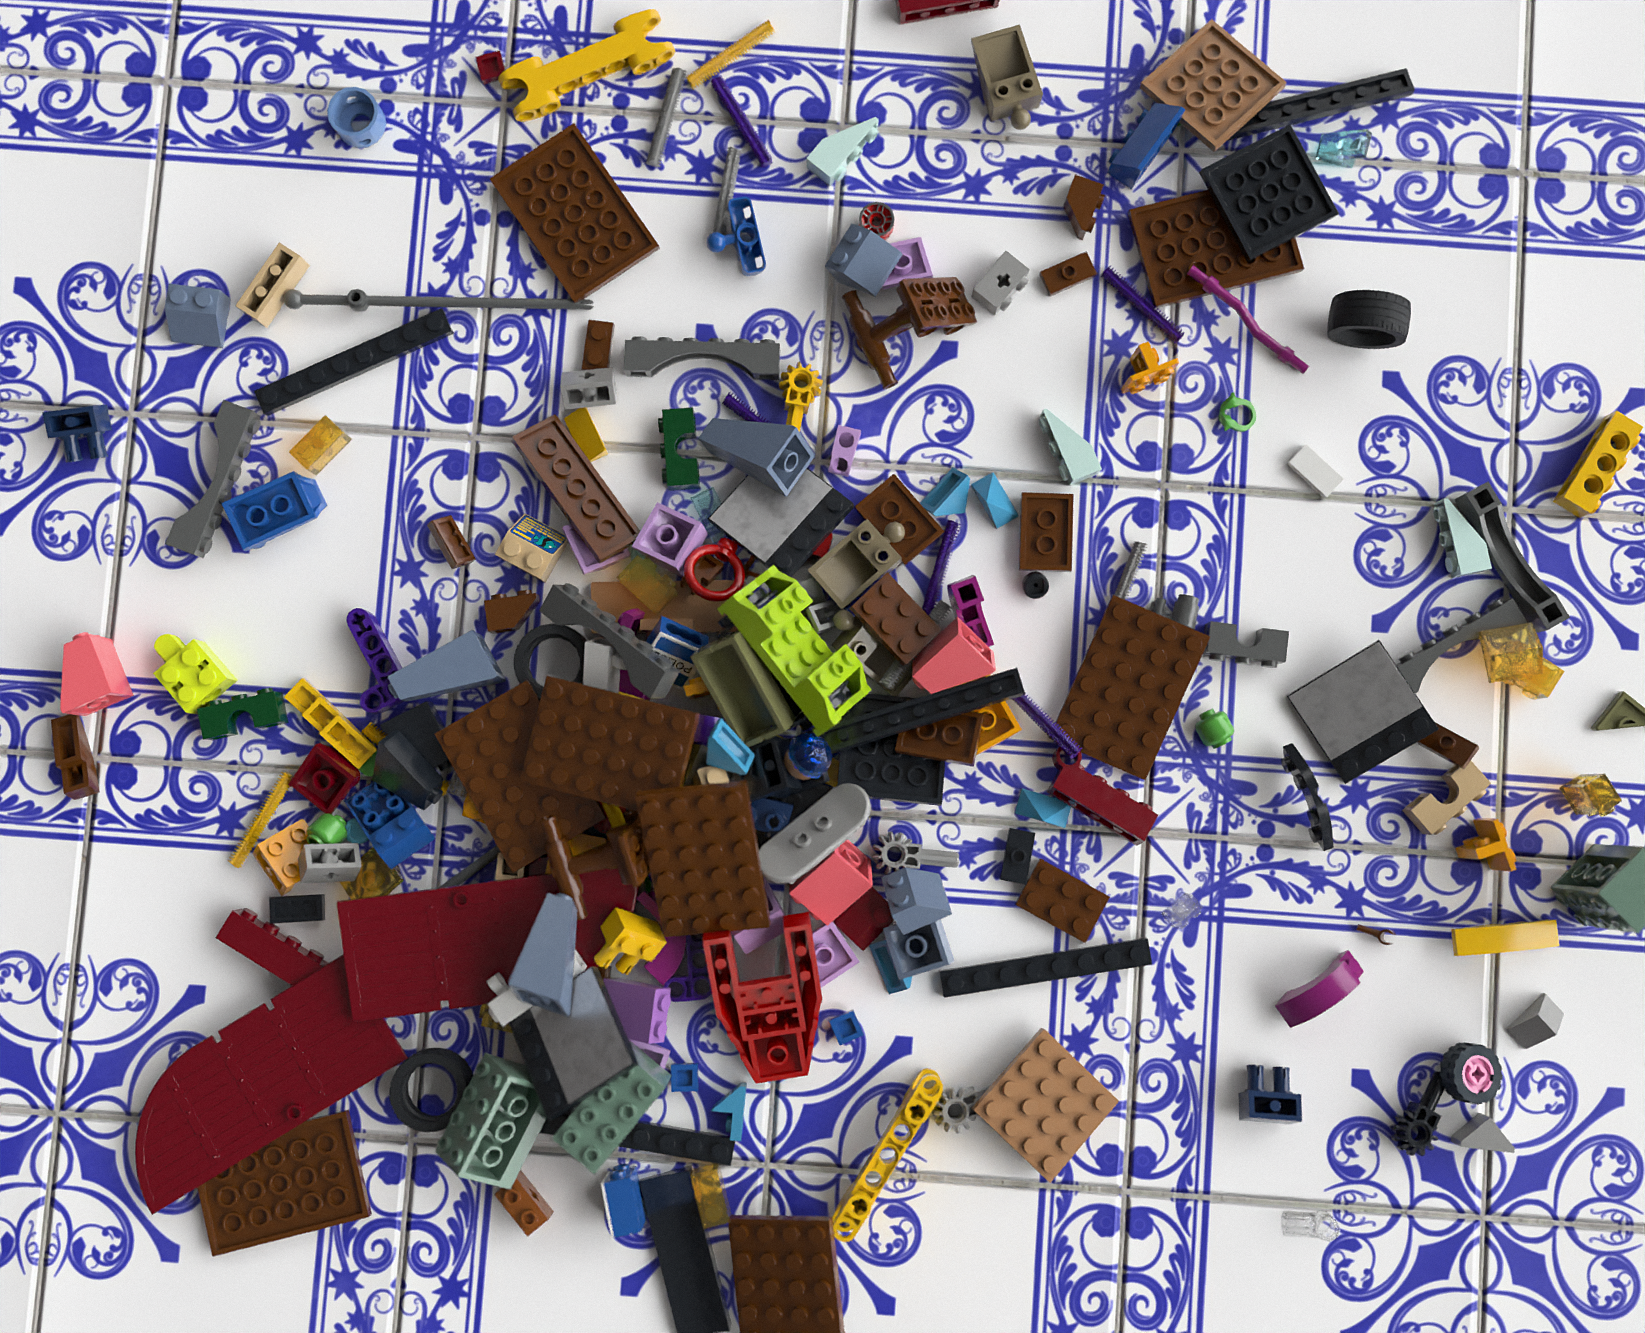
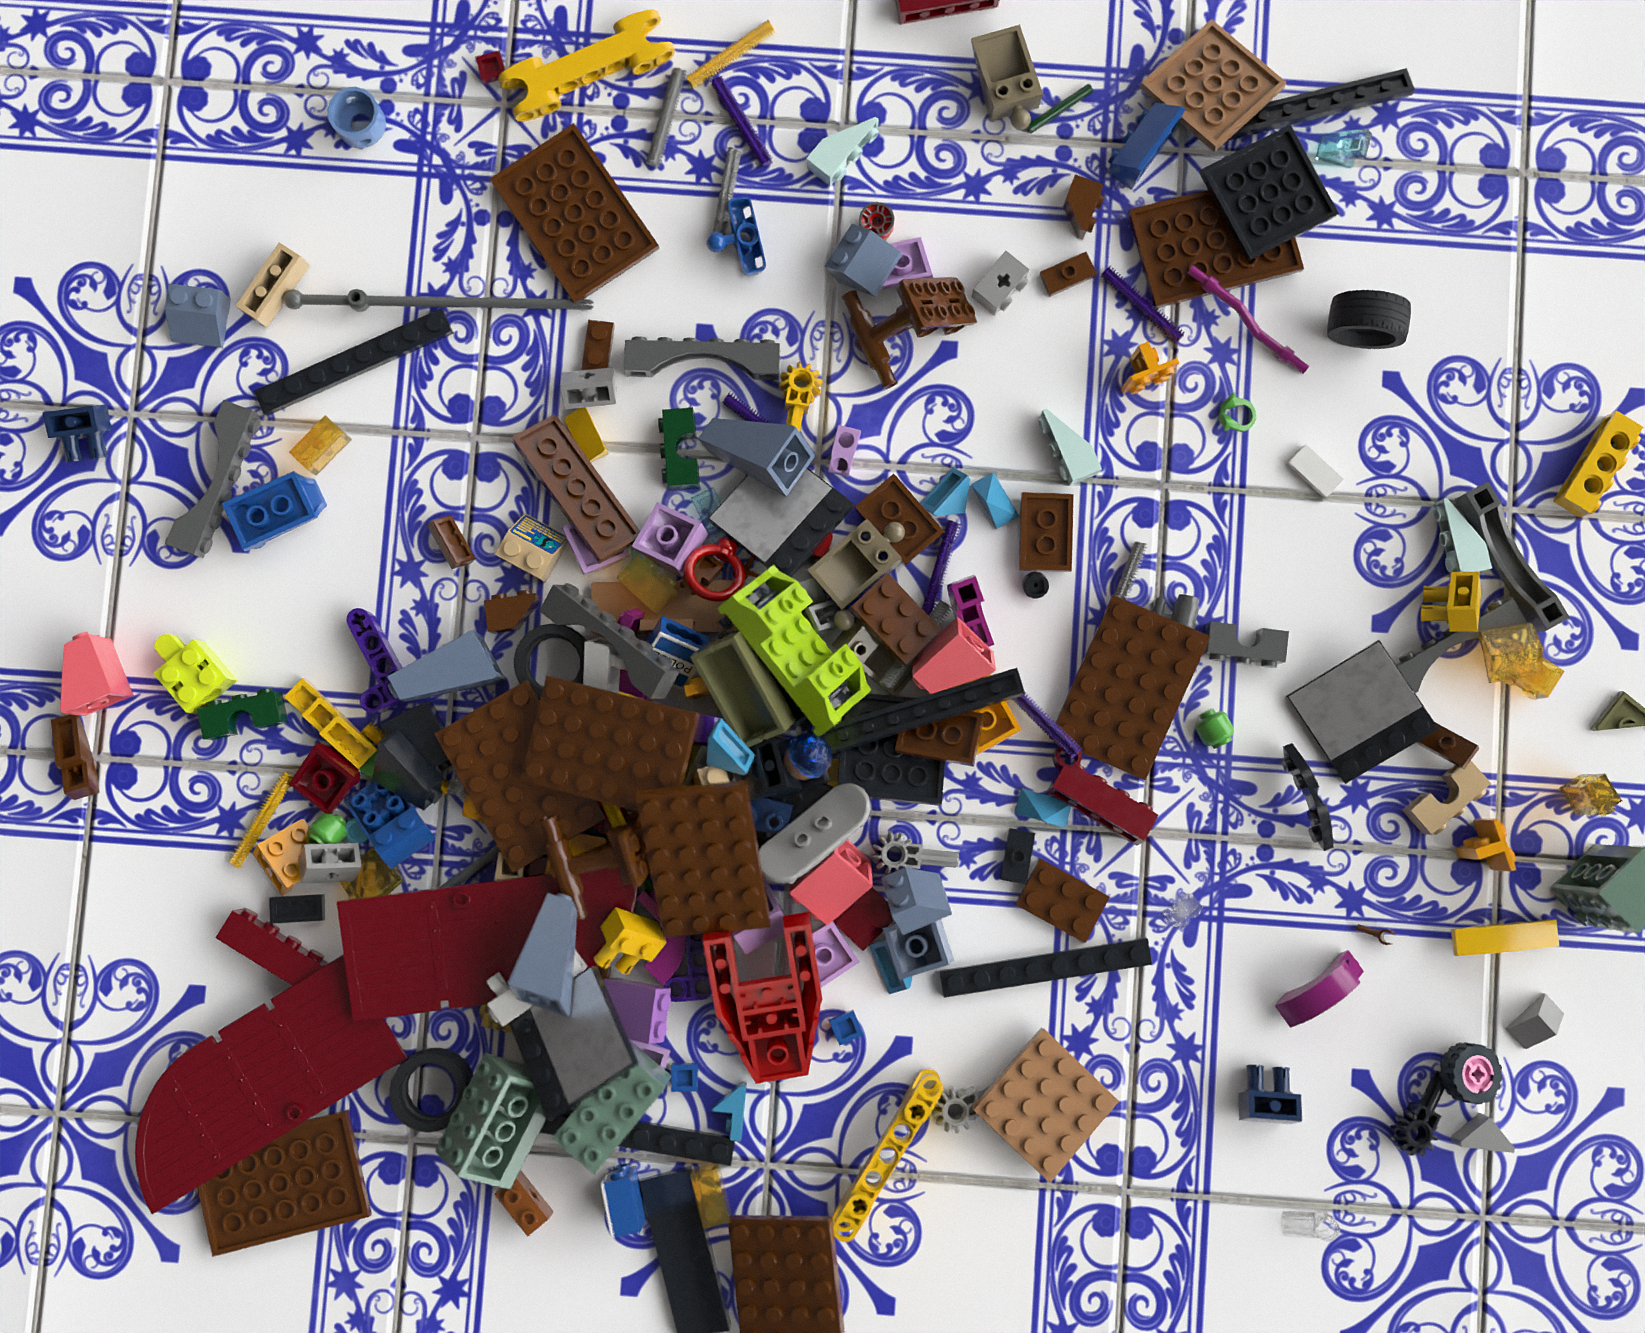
(1060, 108): none -> dark green bar
(1463, 602): none -> yellow brick

